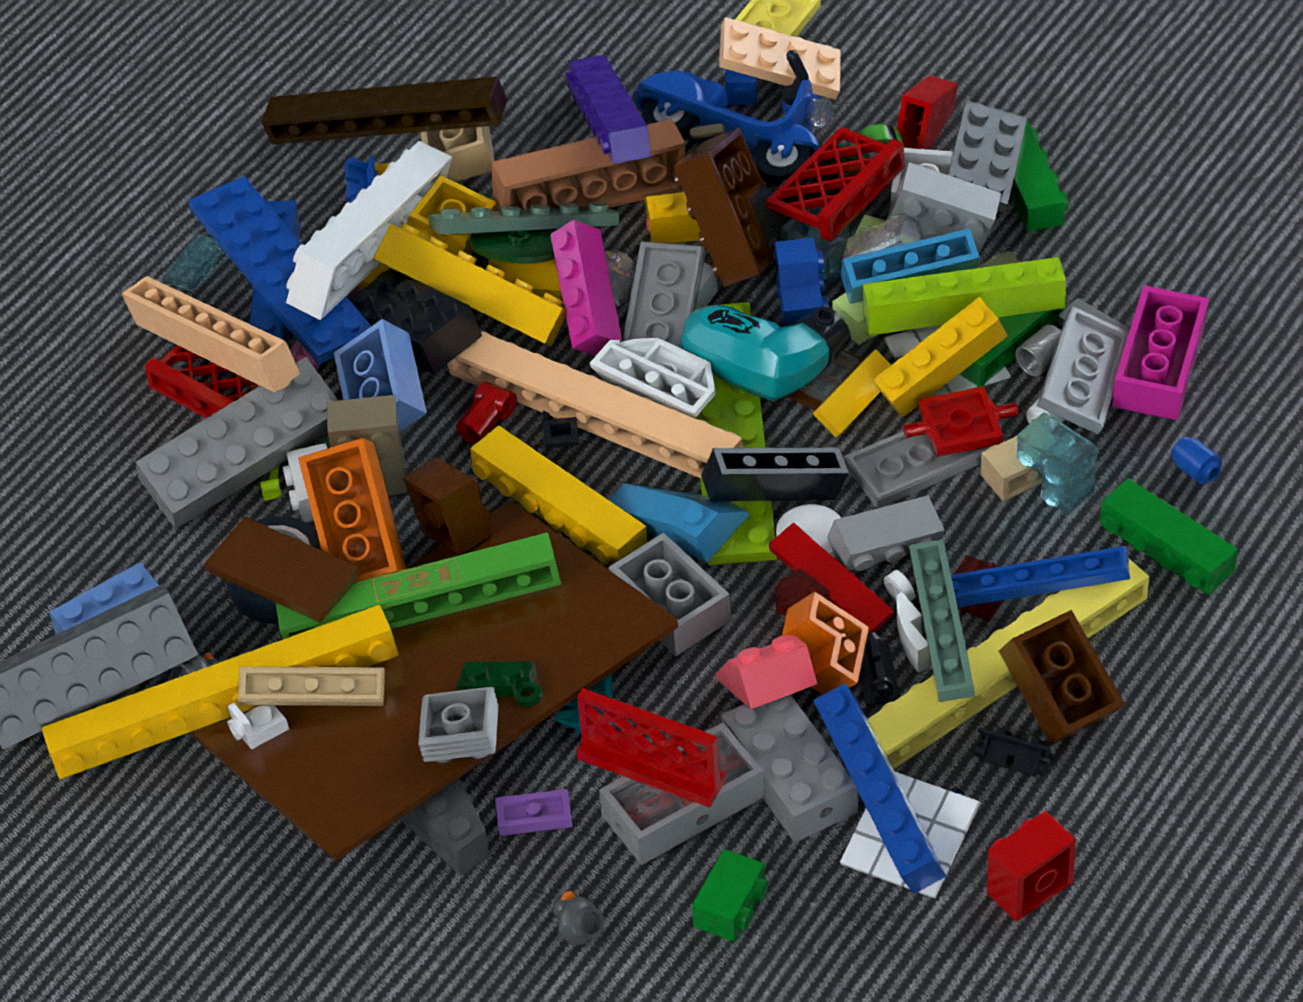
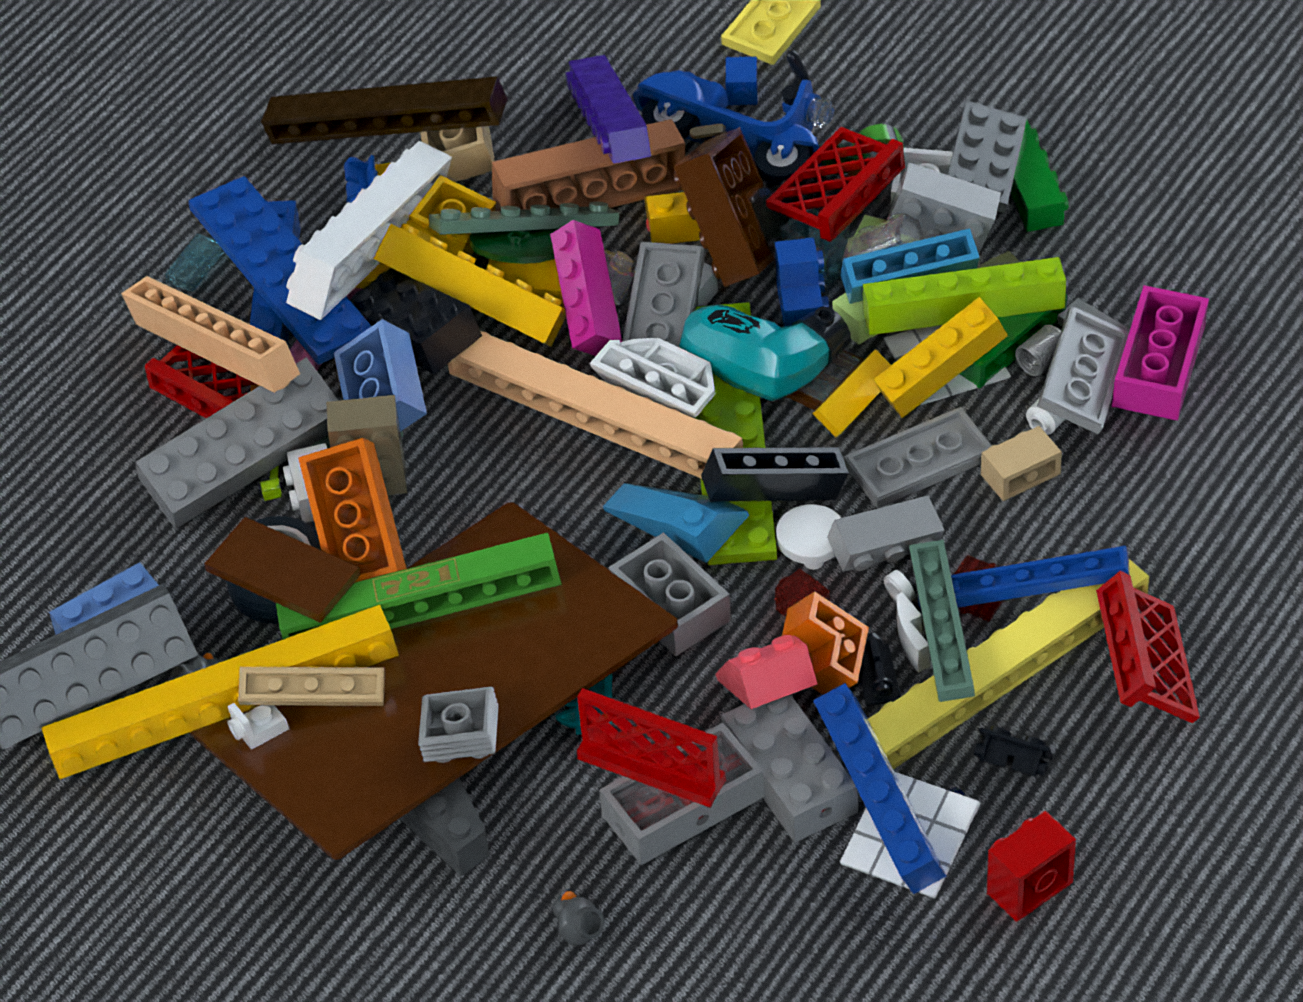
(448, 505): reddish brown brick -> none
(488, 406): red piece -> none
(506, 678): dark green hinge -> none
(533, 812): medium lavender plate -> none
(557, 497): yellow brick -> none
(560, 432): black slope -> none
(729, 895): green brick -> none
(763, 55): light nougat plate -> none
(846, 591): red tile -> none
(926, 111): red slope -> none
(960, 421): red plate -> none
(1061, 677): reddish brown brick -> none
(1062, 459): clear light blue brick -> none
(1133, 654): none -> red fence
(1168, 536): green brick -> none
(1196, 460): blue brick -> none

